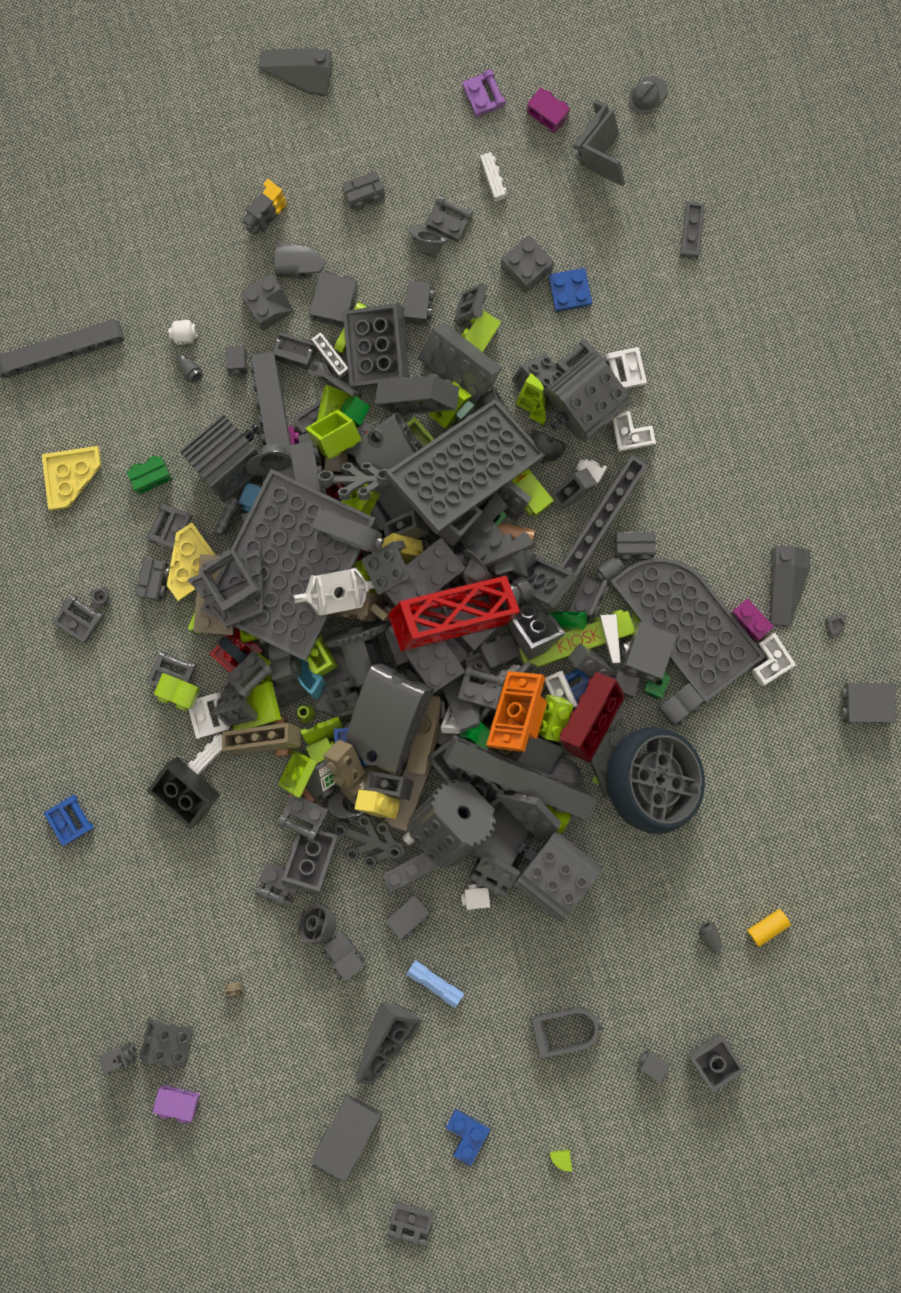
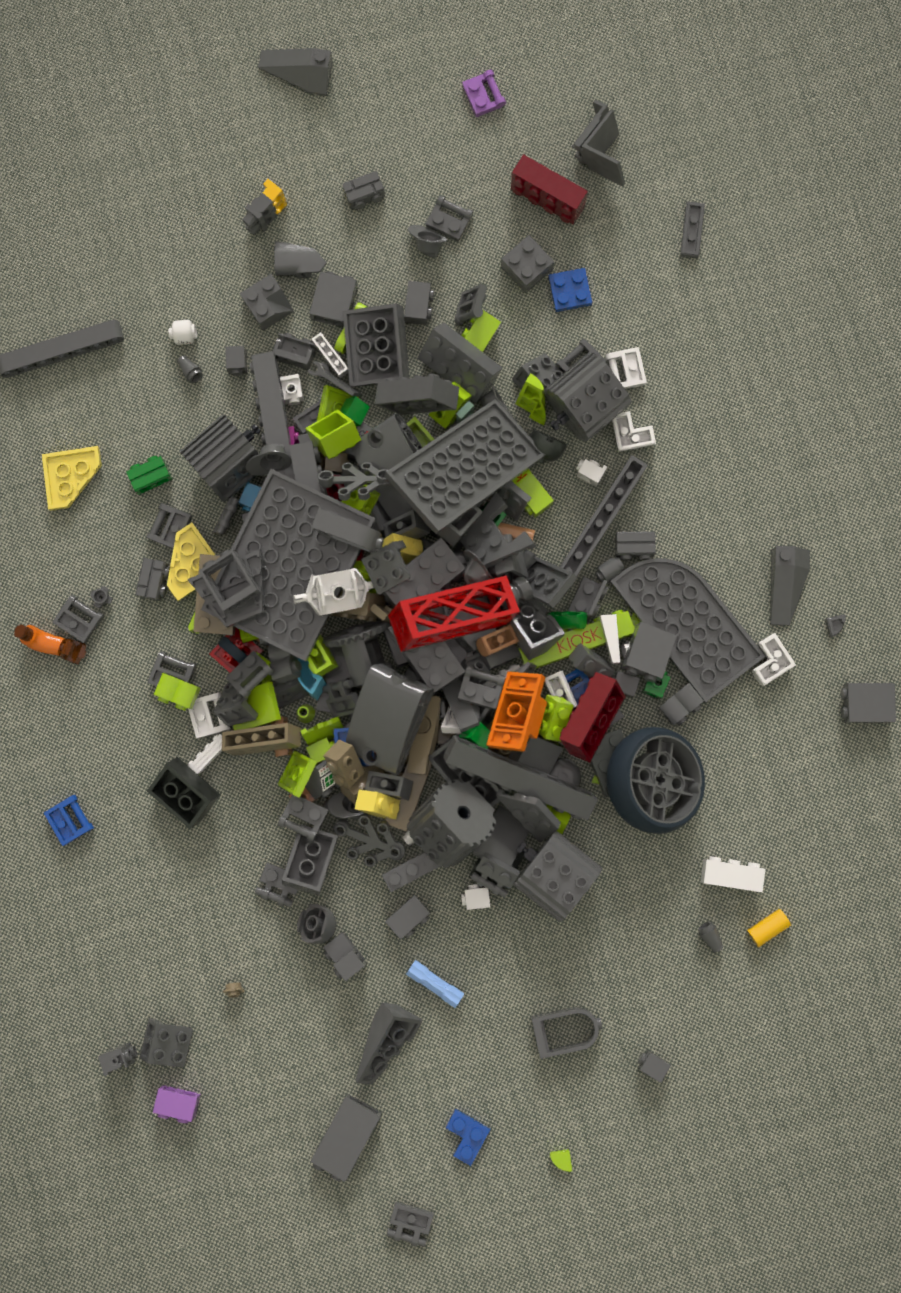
(50, 644): none -> piece
(290, 382): none -> white brick
(492, 175): white piece -> none
(496, 641): none -> medium nougat brick
(548, 110): magenta brick -> none
(548, 189): none -> dark red brick
(573, 488): dark grey brick -> none
(648, 94): dark grey piece -> none
(716, 1062): dark grey slope -> none
(733, 874): none -> white brick
(752, 620): magenta brick -> none

